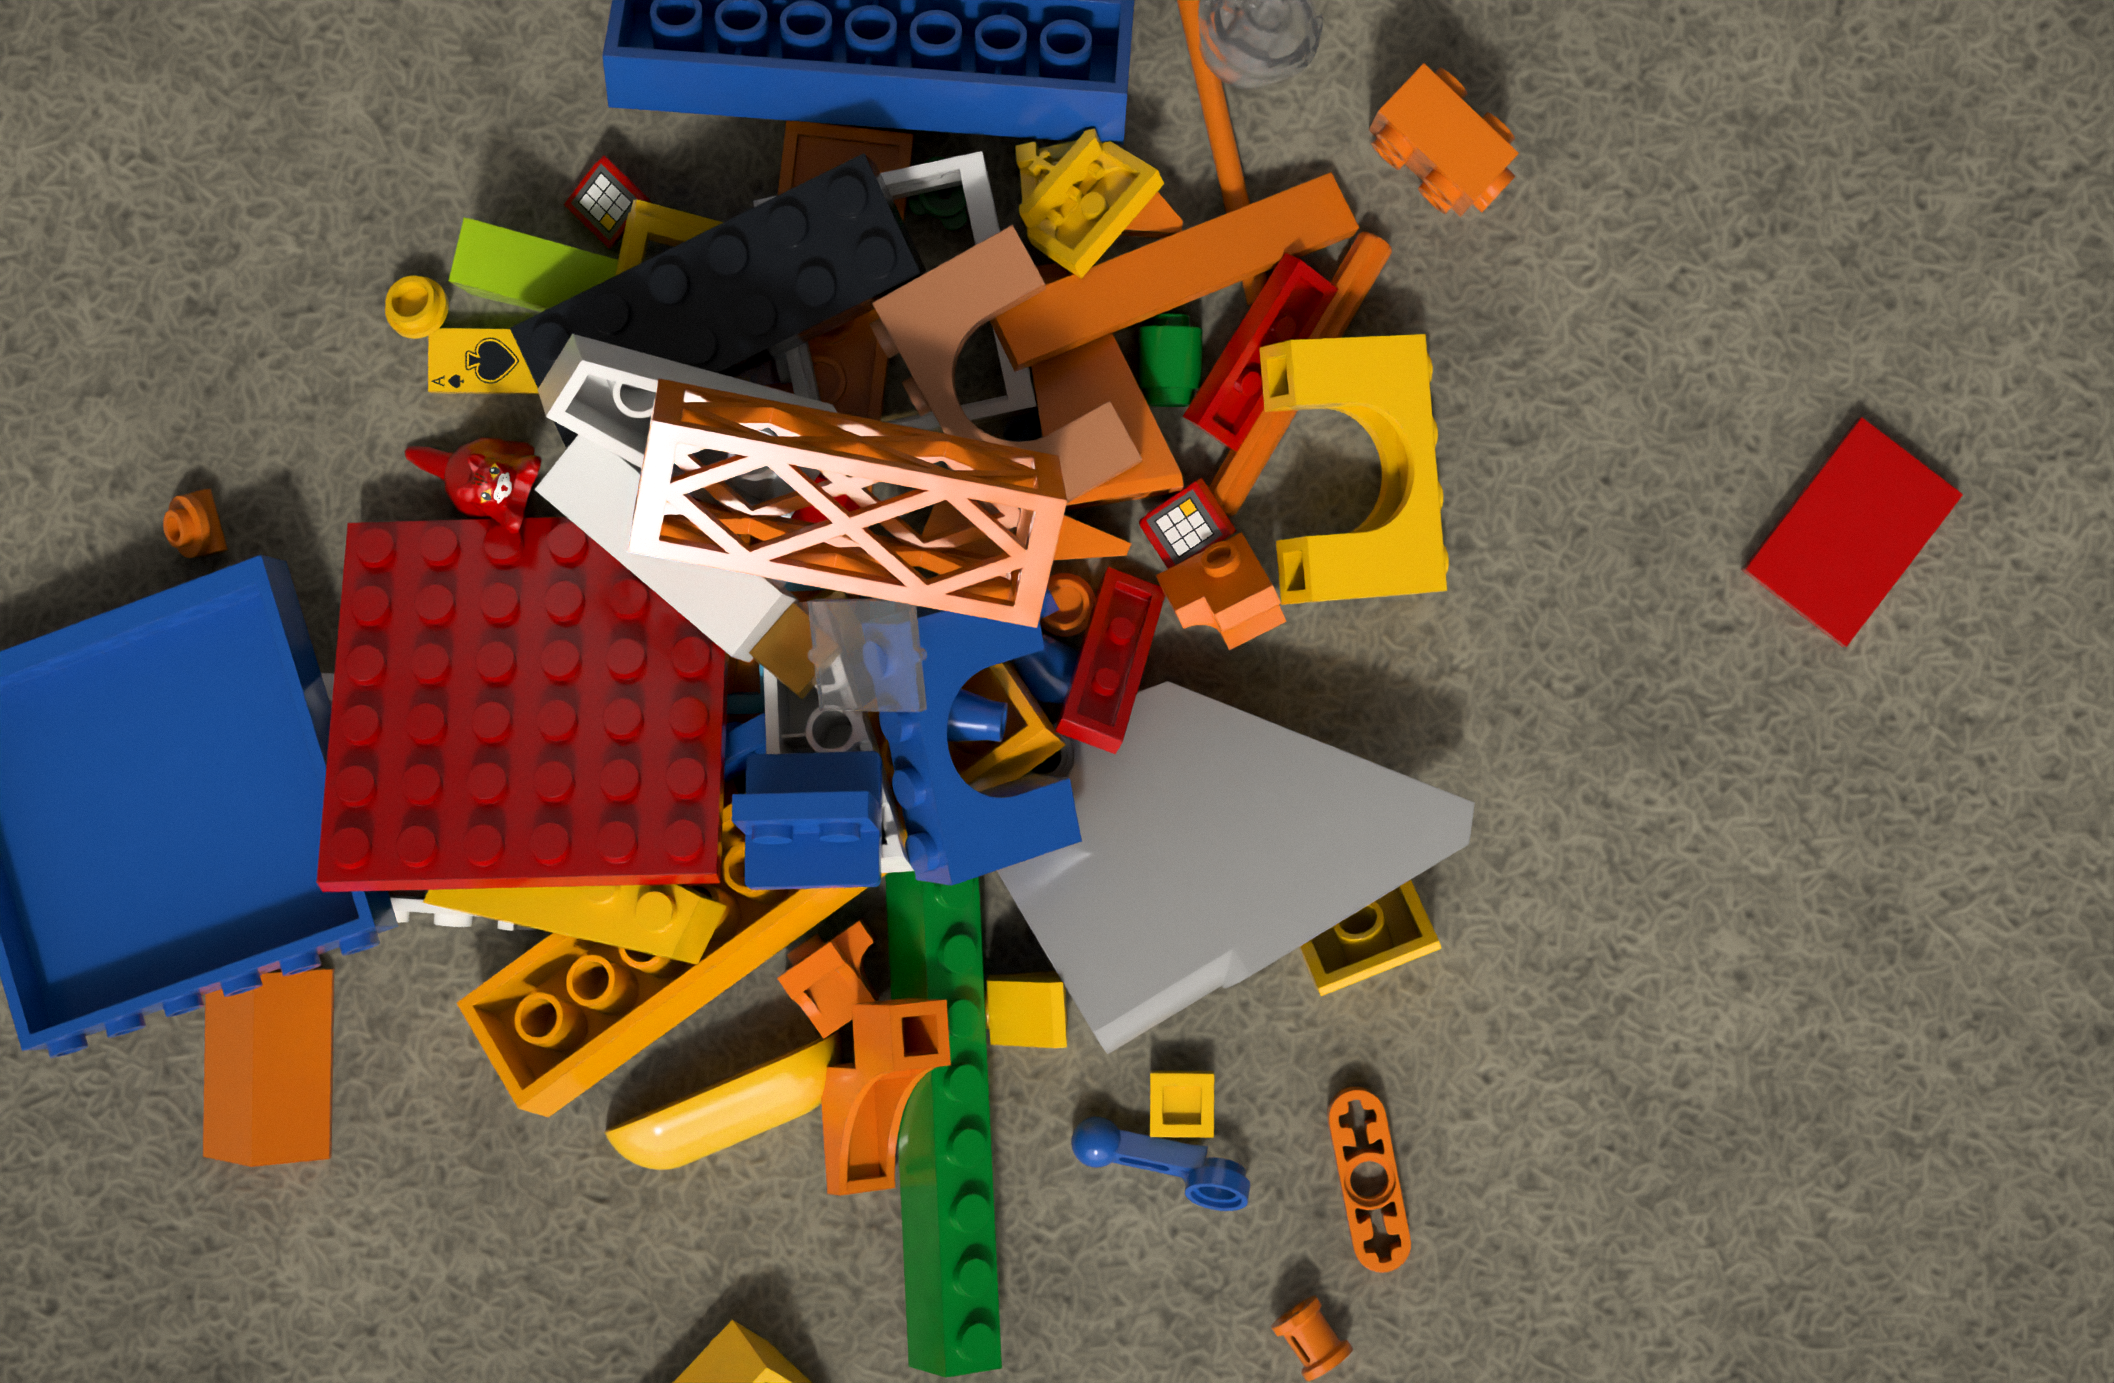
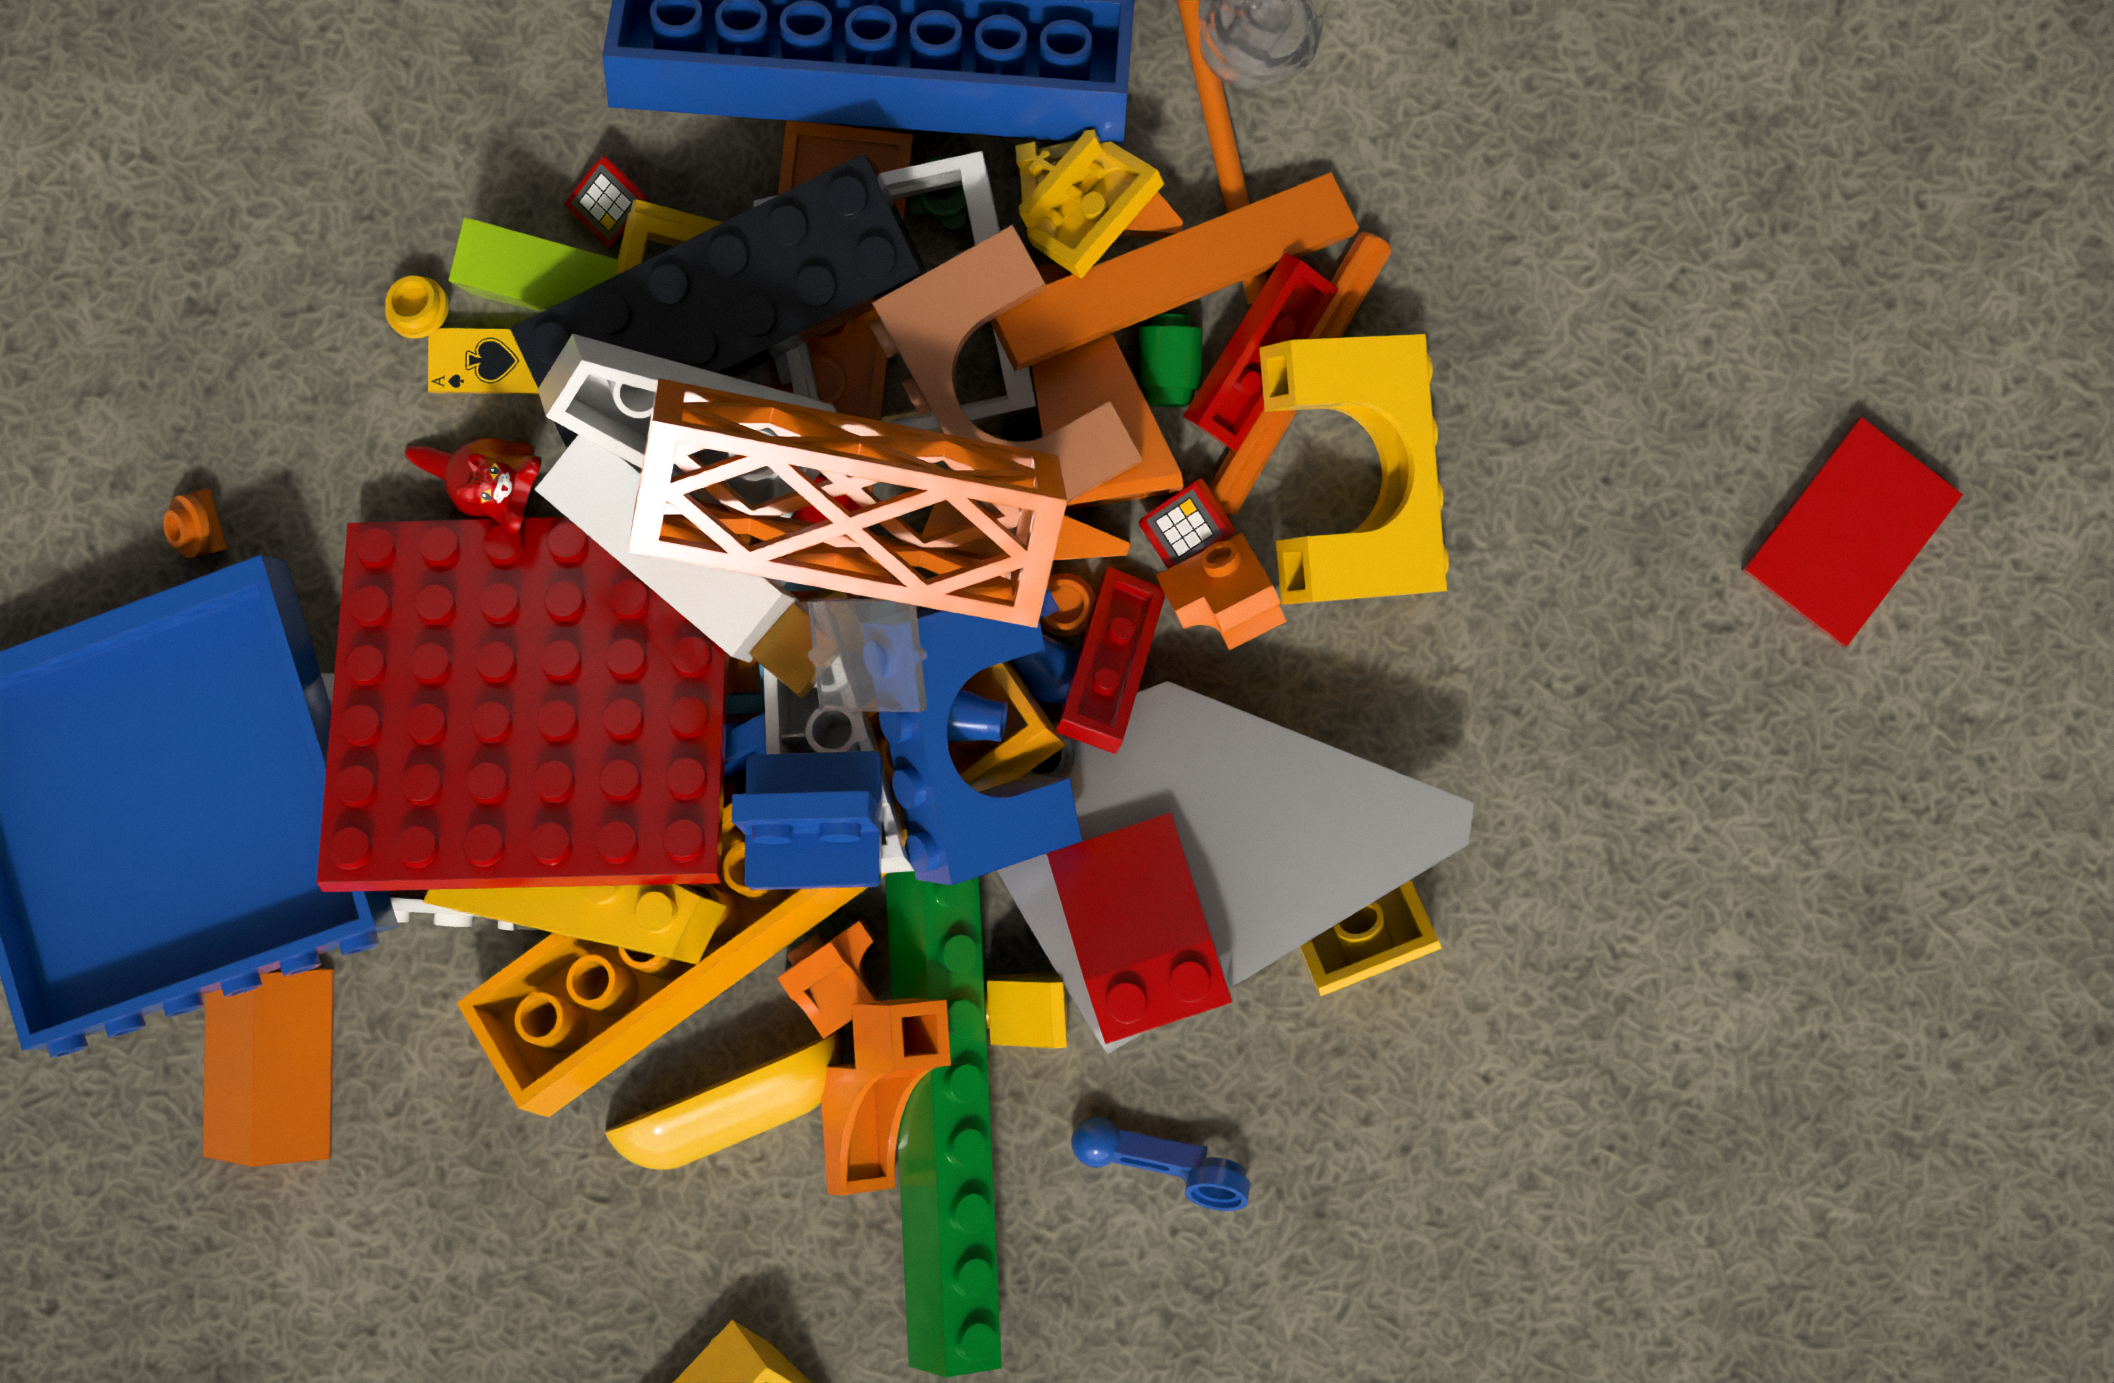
(1139, 928): none -> red slope
(1182, 1104): yellow plate -> none
(1312, 1338): orange bush -> none
(1361, 1228): orange beam -> none
(1444, 142): orange brick -> none

